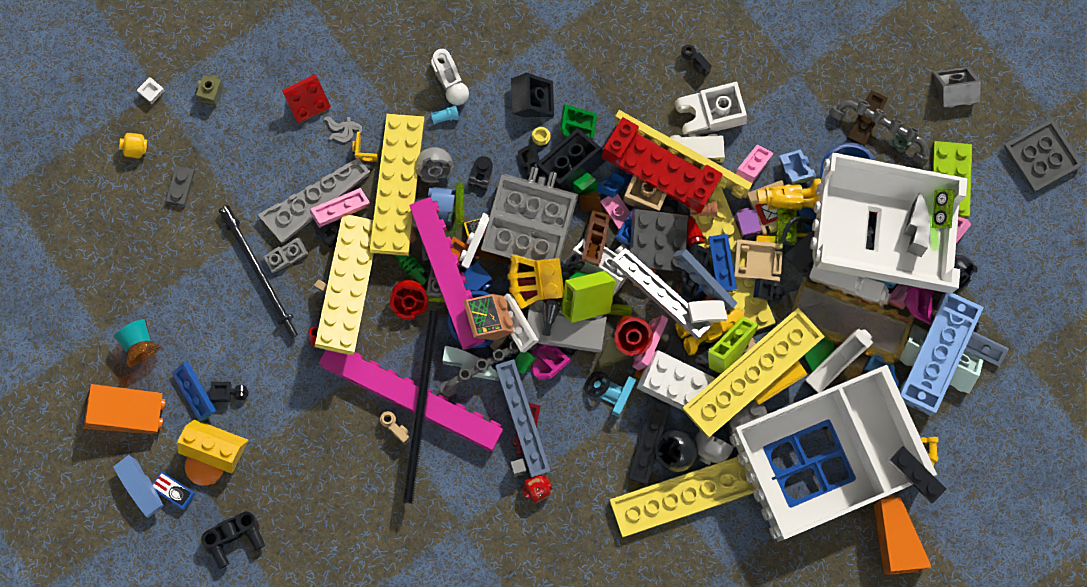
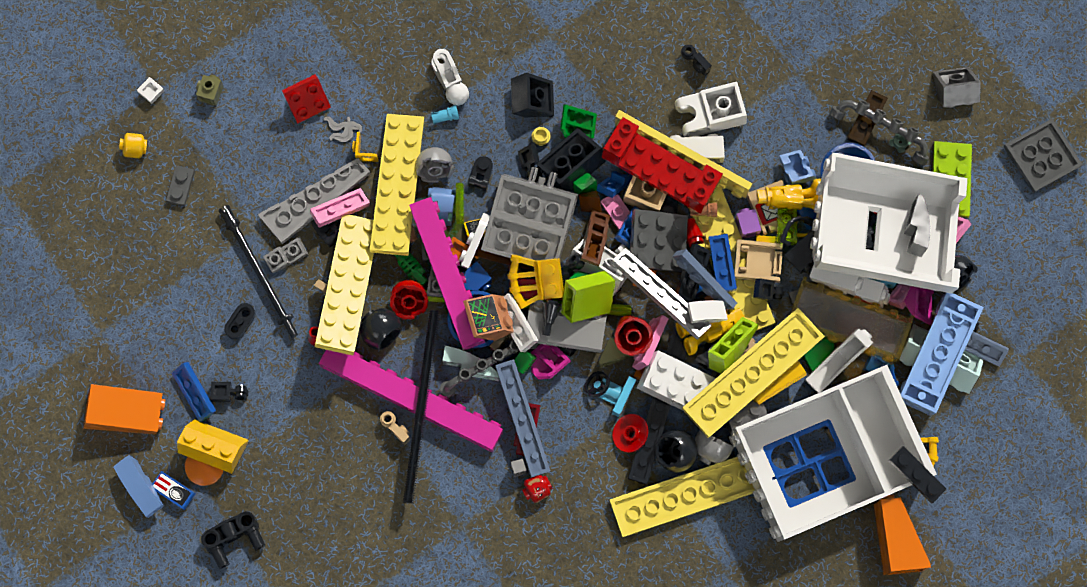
(136, 342): hat -> none
(239, 321): none -> black plate
(380, 328): none -> black wheel
(623, 433): none -> red dish
(754, 163): bright pink plate -> none
(943, 208): clear neon green tile -> none

